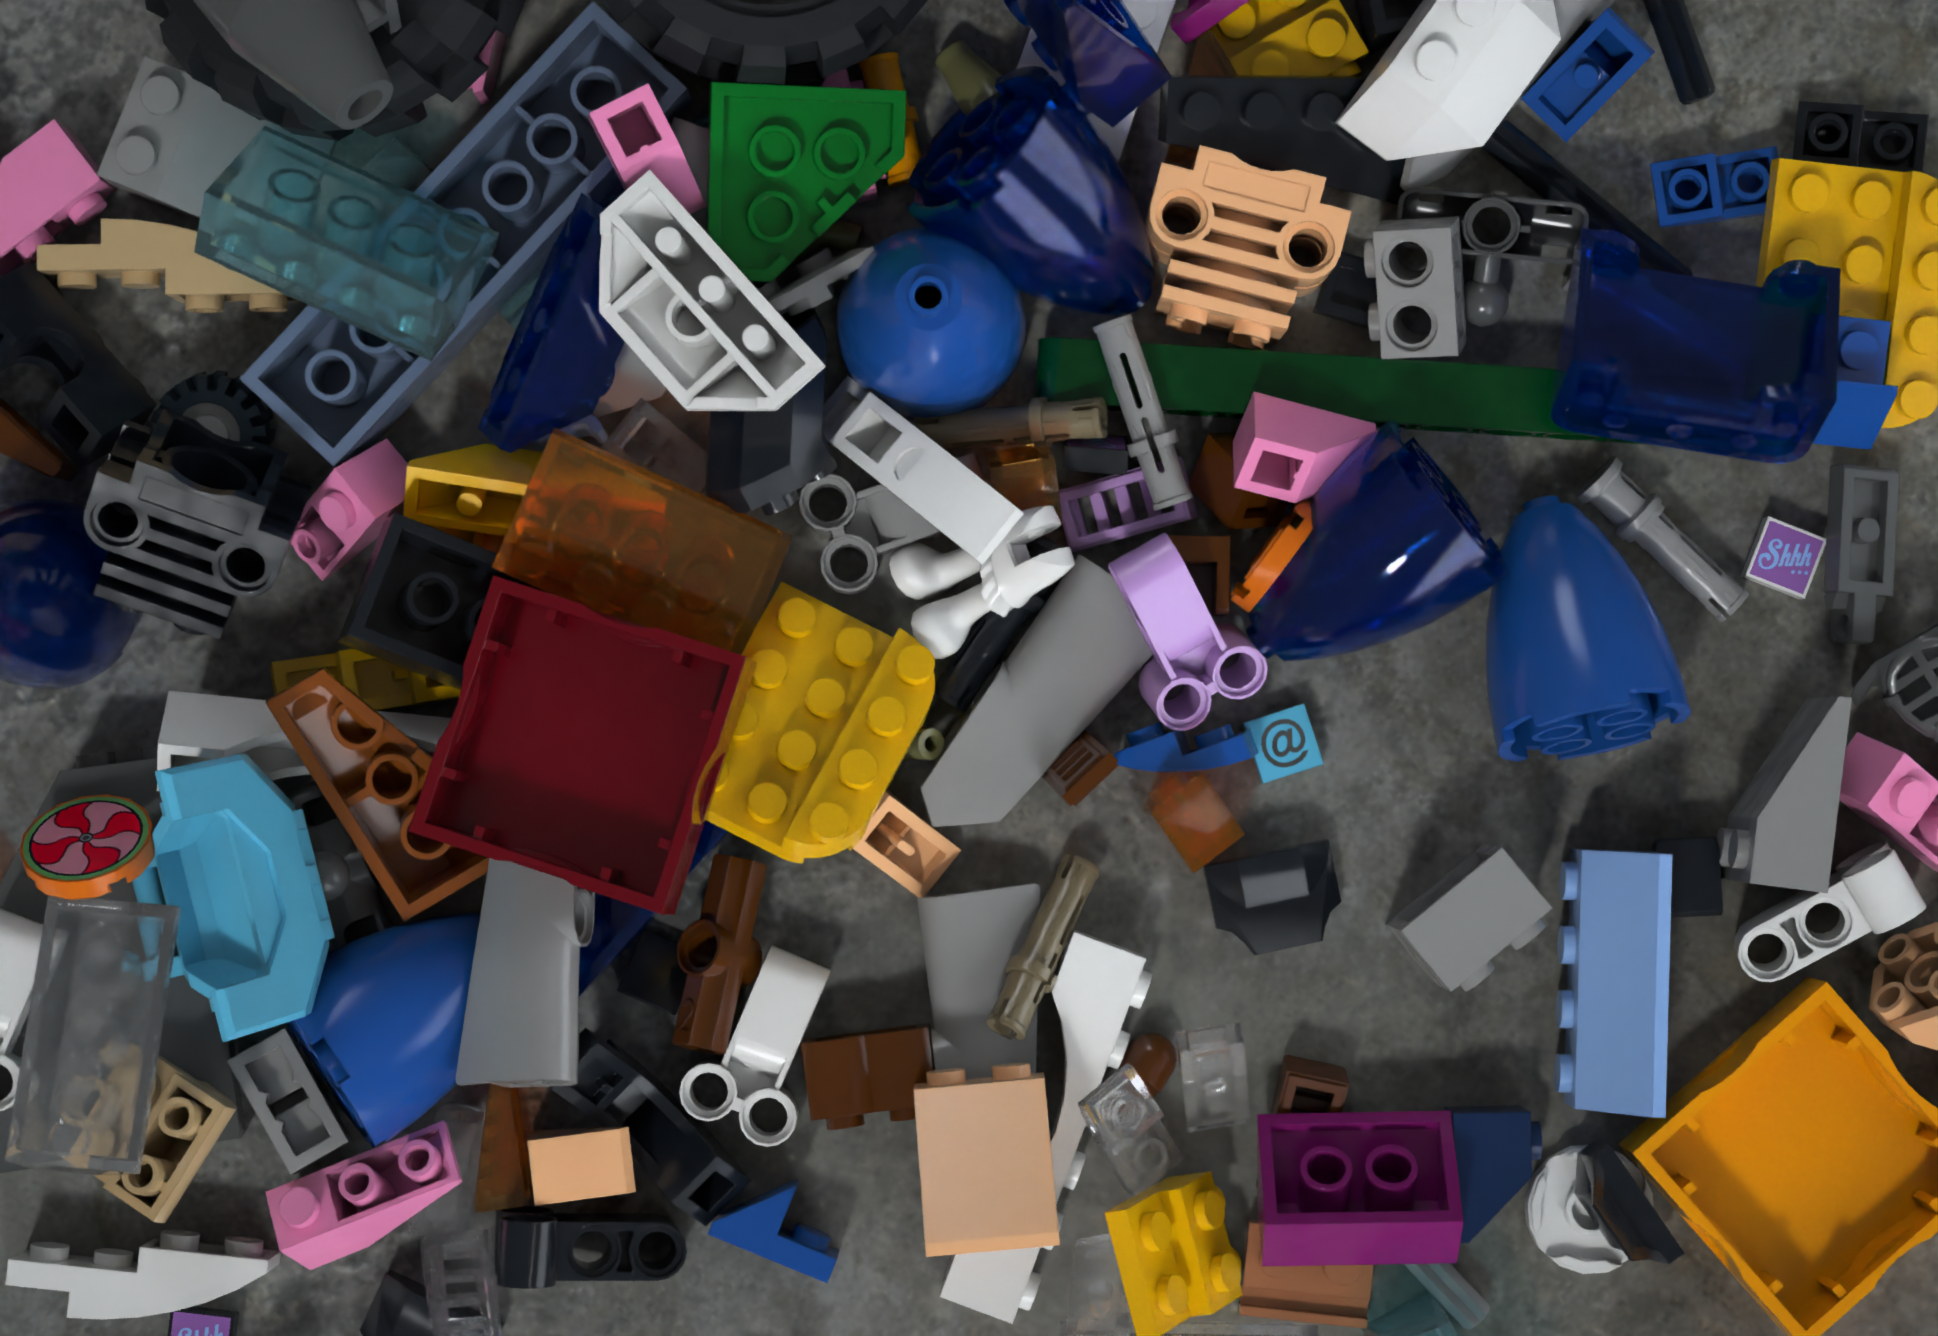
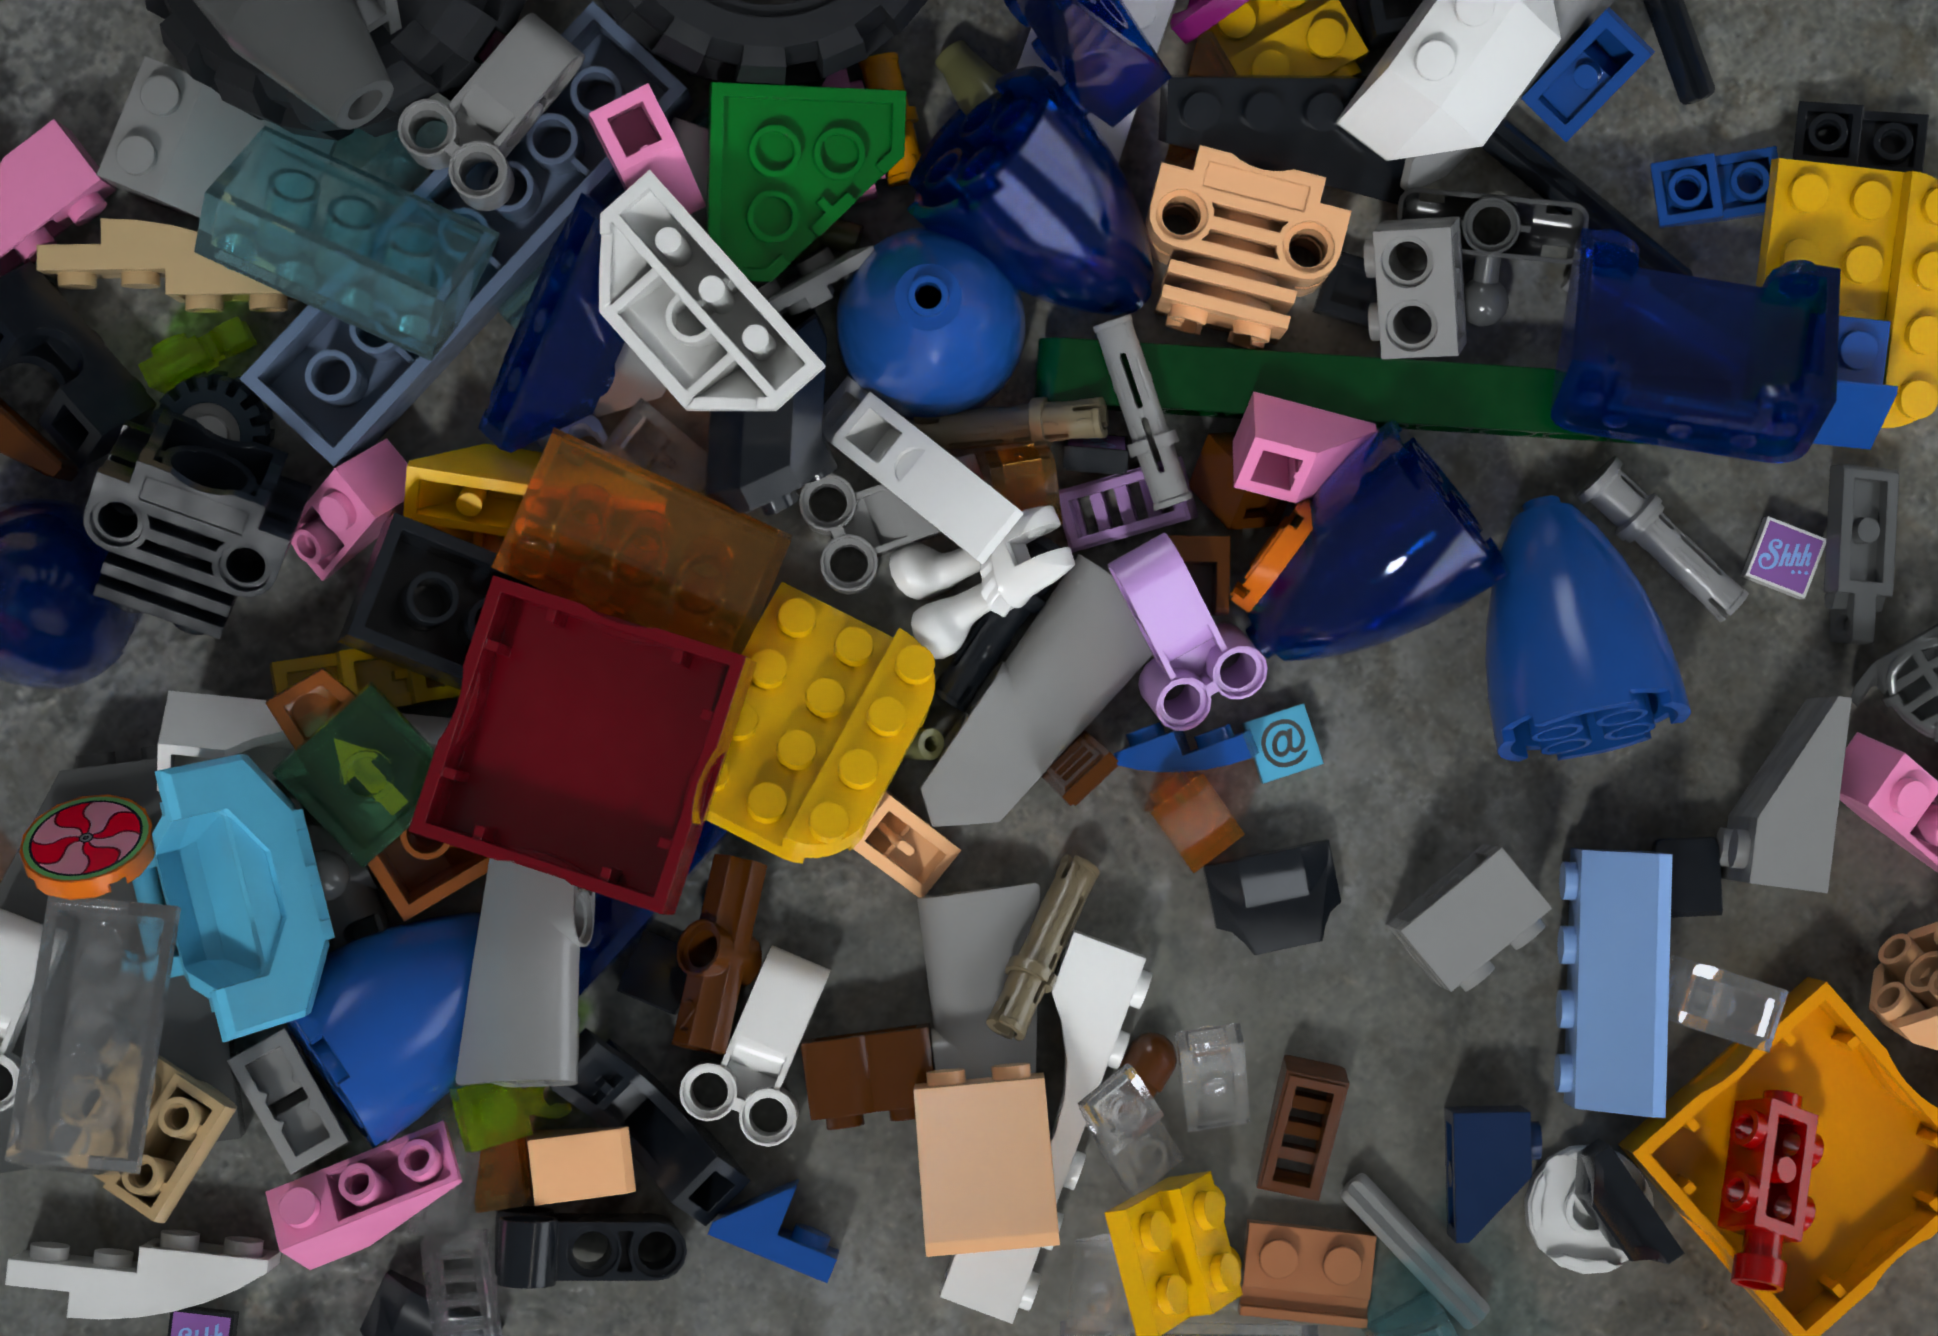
(182, 357): none -> clear neon green plate
(360, 774): none -> clear green tile
(495, 109): none -> light grey piece
(499, 1114): none -> clear neon green plate
(1358, 1188): magenta slope -> none
(1724, 1003): none -> clear slope
(1768, 1184): none -> red brick
(1870, 894): white piece -> none

